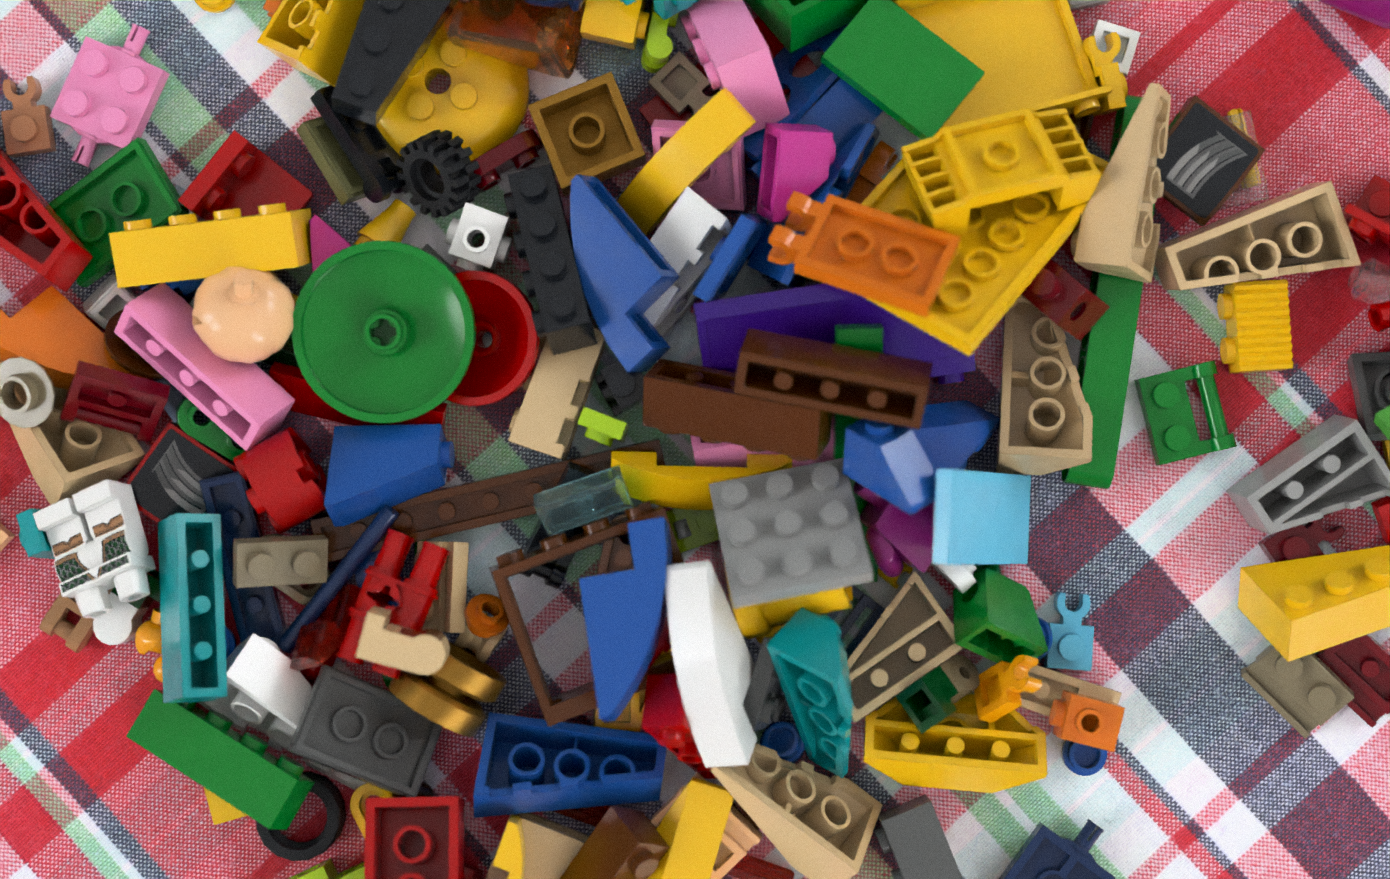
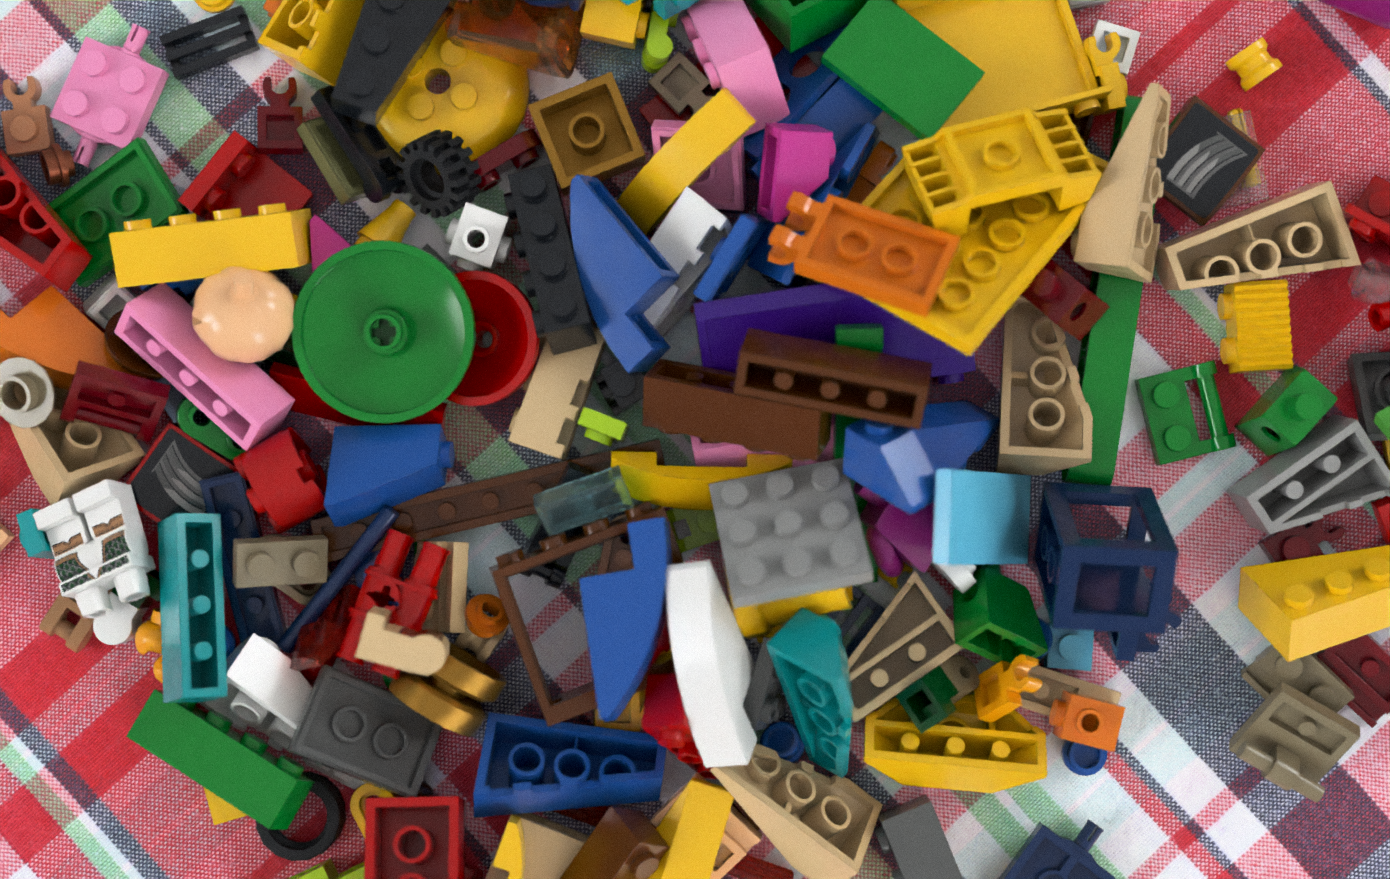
(57, 165): none -> copper plate
(201, 28): none -> black tile
(279, 121): none -> dark red plate
(1103, 580): none -> dark blue piece
(1253, 64): none -> yellow wheel
(1289, 409): none -> green torso
(1294, 740): none -> dark tan plate

